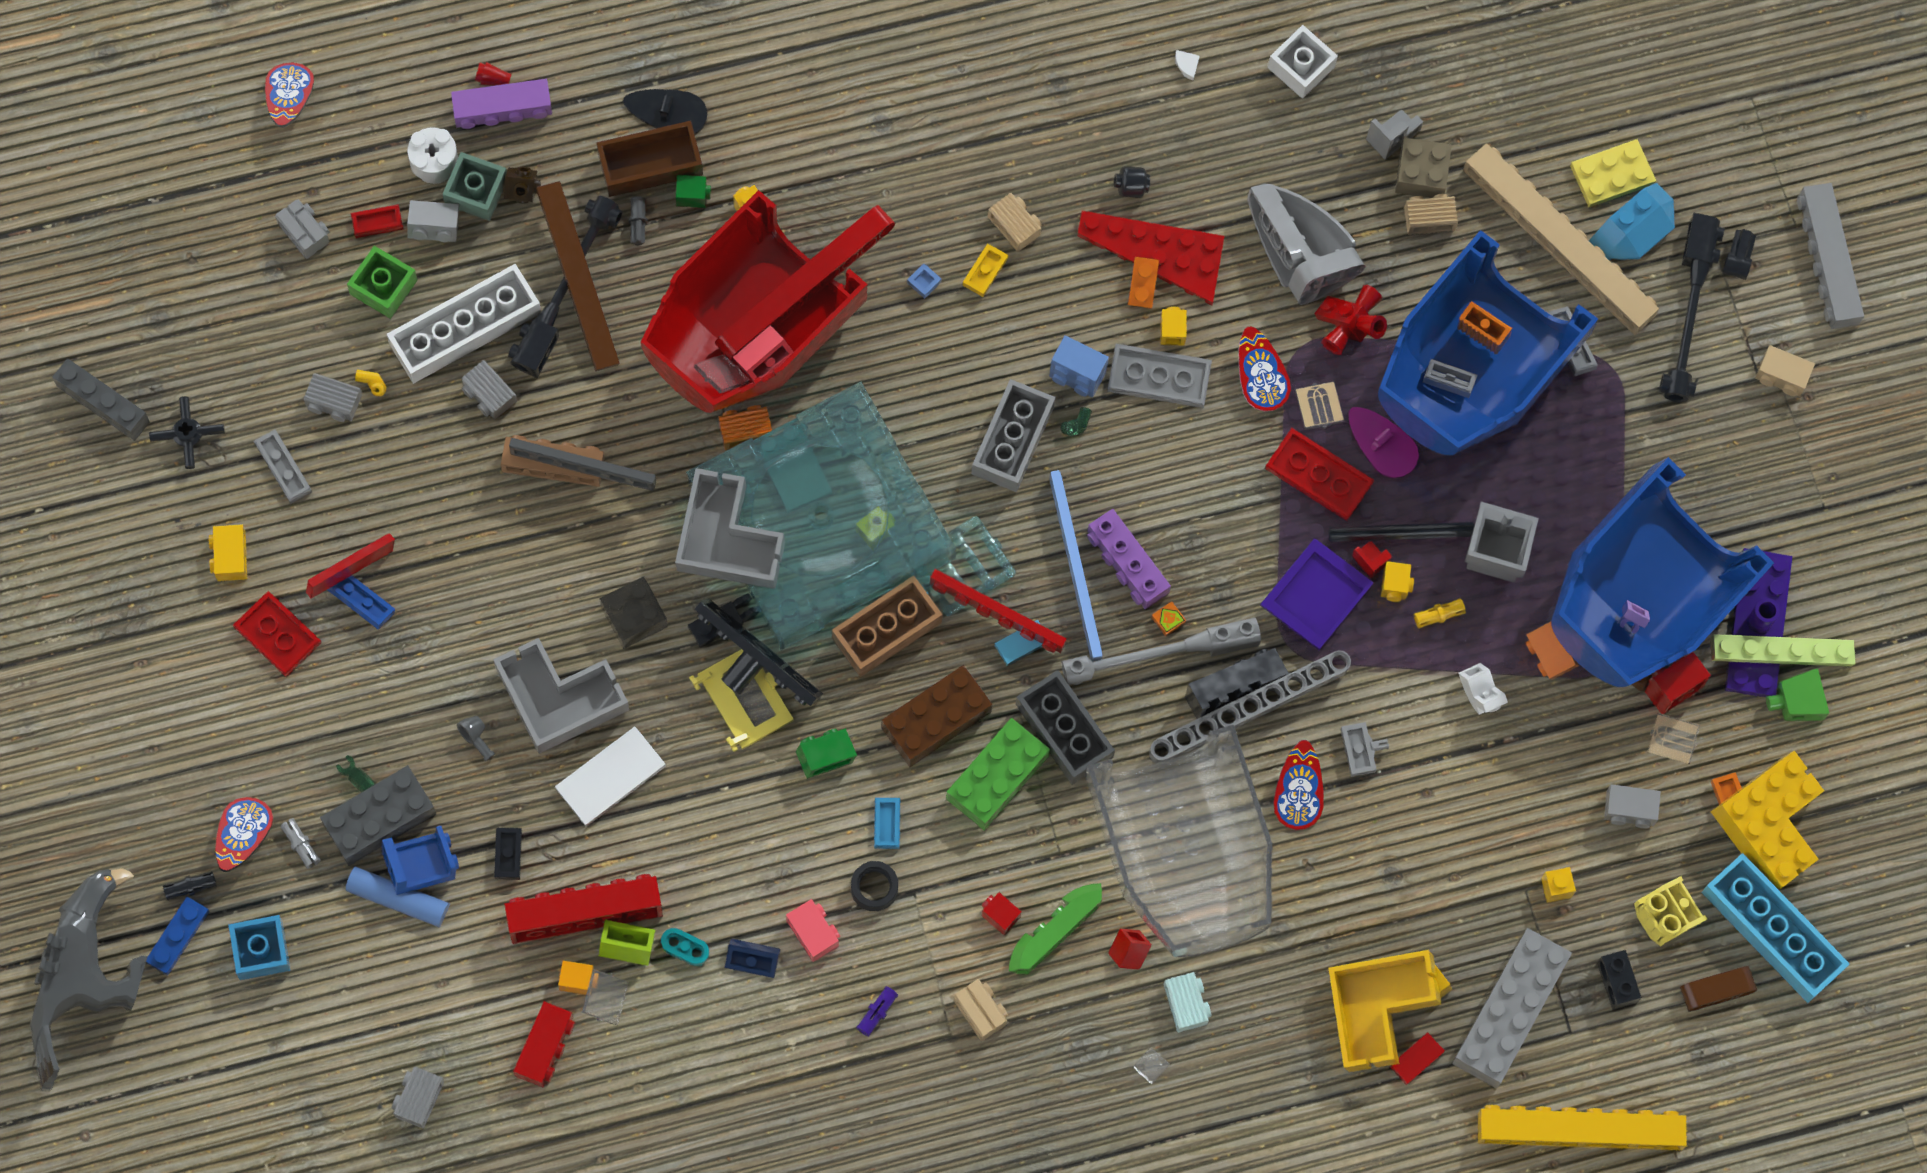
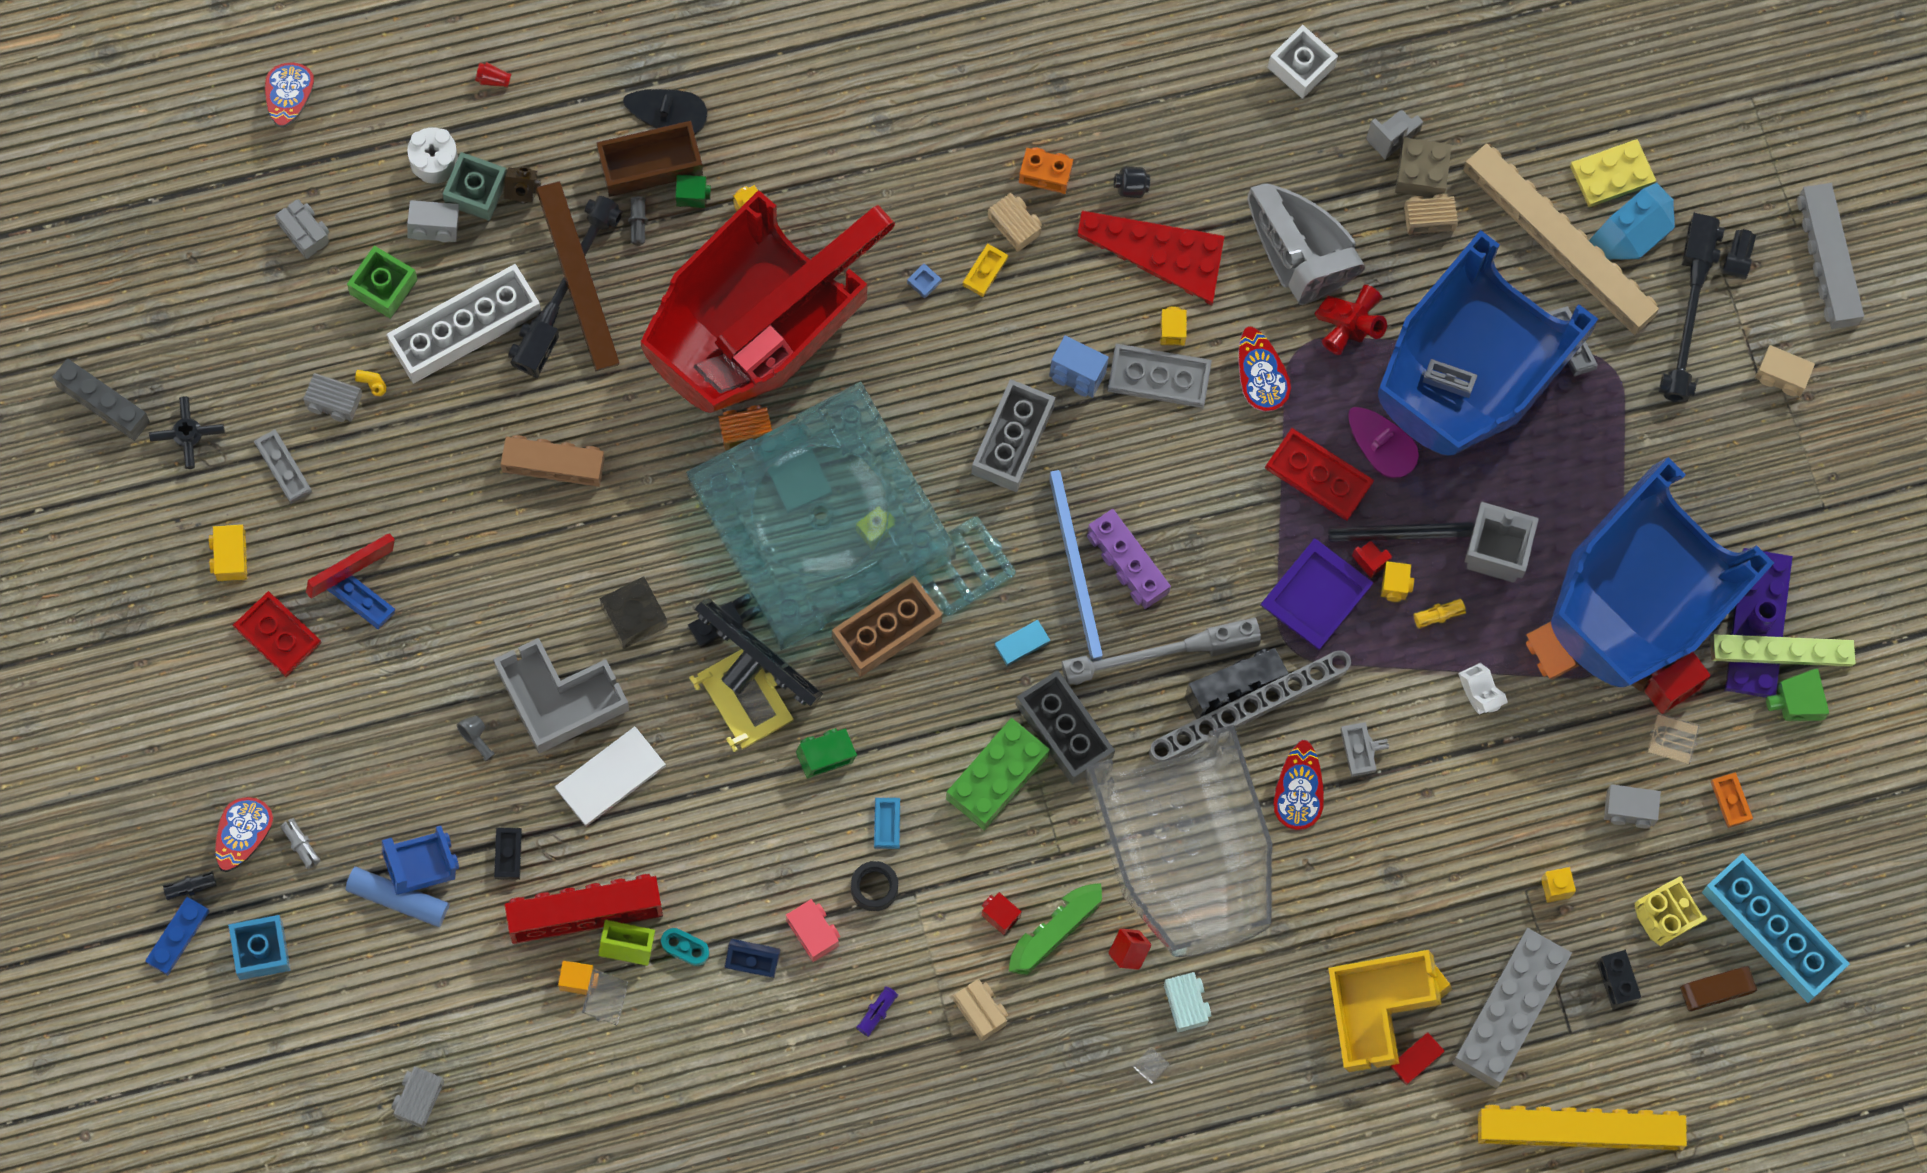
(73, 972): dark grey animal -> none
(356, 775): clear green bar -> none
(377, 221): red tile -> none
(378, 814): dark grey brick -> none
(488, 390): light grey brick -> none
(501, 103): medium lavender brick -> none
(544, 1044): red brick -> none
(582, 464): dark grey tile -> none
(716, 544): light grey piece -> none
(936, 716): reddish brown piece -> none
(988, 607): red plate -> none
(1046, 170): none -> orange brick
(1077, 425): clear green arm -> none
(1143, 282): orange plate -> none
(1168, 618): tile -> none
(1187, 63): white tile -> none
(1319, 405): piece -> none
(1484, 327): orange brick -> none
(1635, 614): lavender tile -> none
(1760, 823): yellow piece -> none

